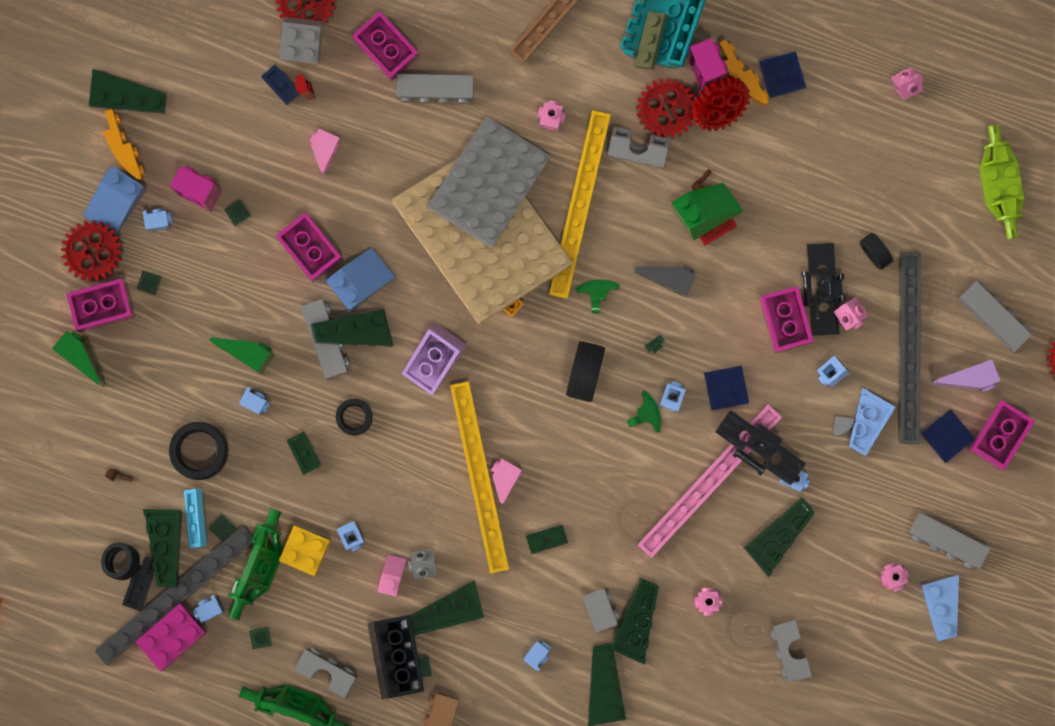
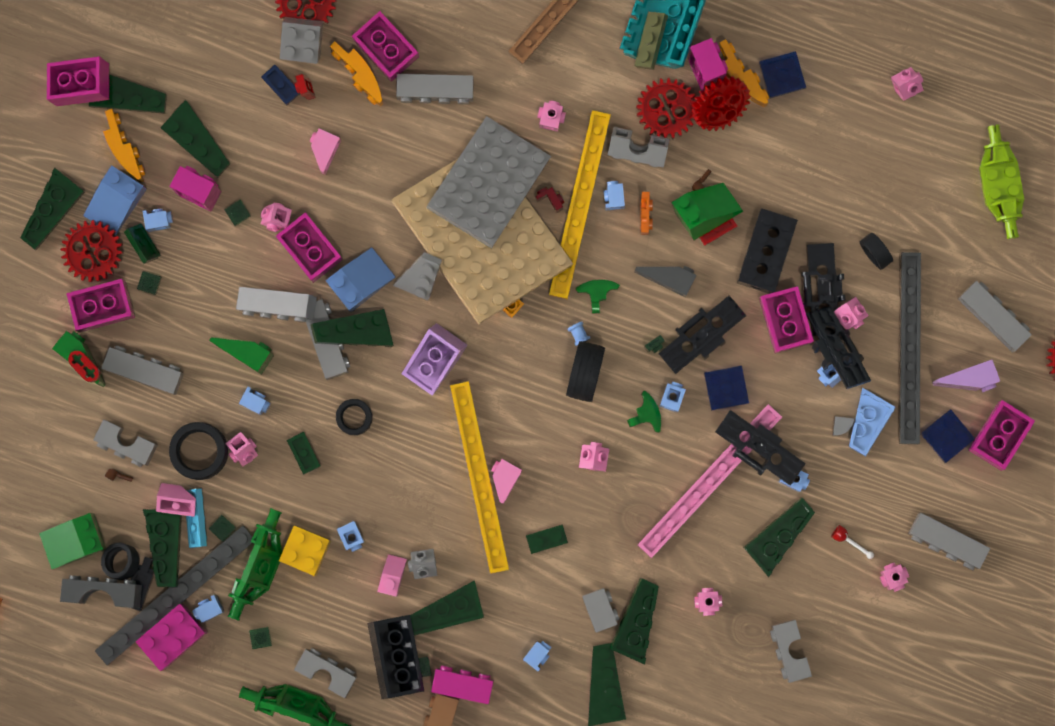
(56, 201): none -> dark green wing
(72, 540): none -> green slope
(78, 81): none -> dark pink brick
(81, 369): none -> red beam
(109, 437): none -> light grey arch
(123, 595): none -> dark grey arch
(142, 243): none -> dark green plate
(142, 370): none -> light grey brick
(175, 500): none -> bright pink slope
(192, 135): none -> dark green wing
(241, 449): none -> bright pink brick
(275, 217): none -> bright pink brick
(276, 303): none -> light grey brick
(364, 78): none -> light orange slope
(420, 276): none -> light grey wing
(462, 684): none -> dark pink brick
(556, 200): none -> dark red bracket
(578, 333): none -> light blue bush
(594, 457): none -> bright pink brick
(614, 196): none -> light blue brick
(646, 206): none -> orange wing
(706, 338): none -> black piece
(779, 246): none -> black brick
(840, 534): none -> hinge
(847, 365): none -> black piece
(942, 605): light blue wing -> none

